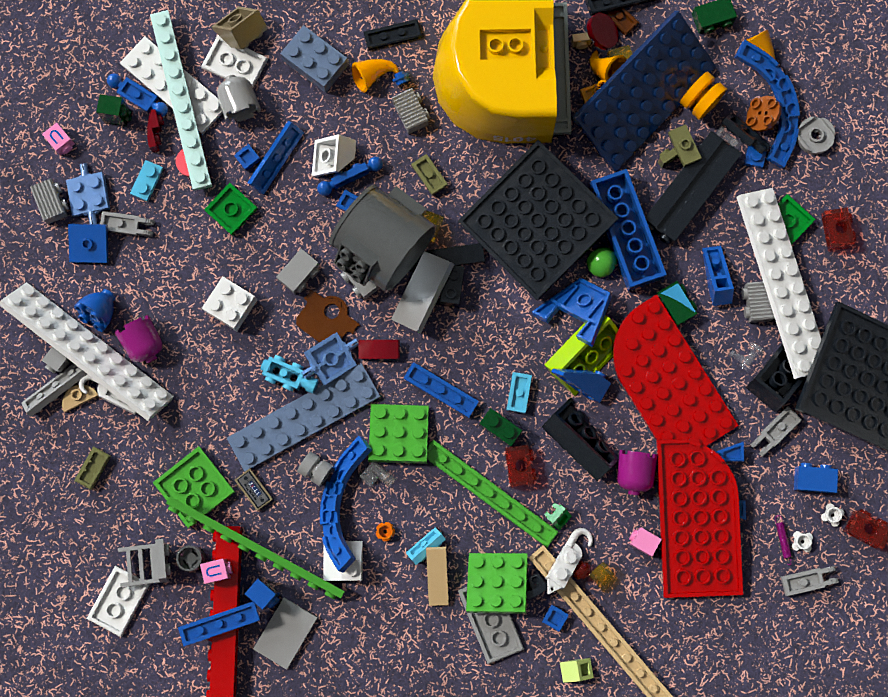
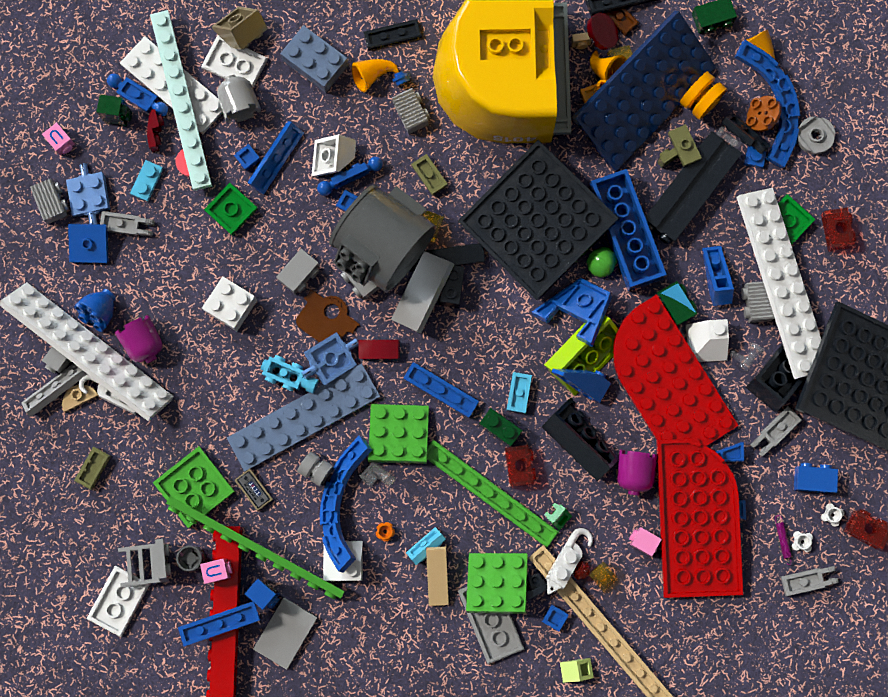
(708, 340): none -> white slope

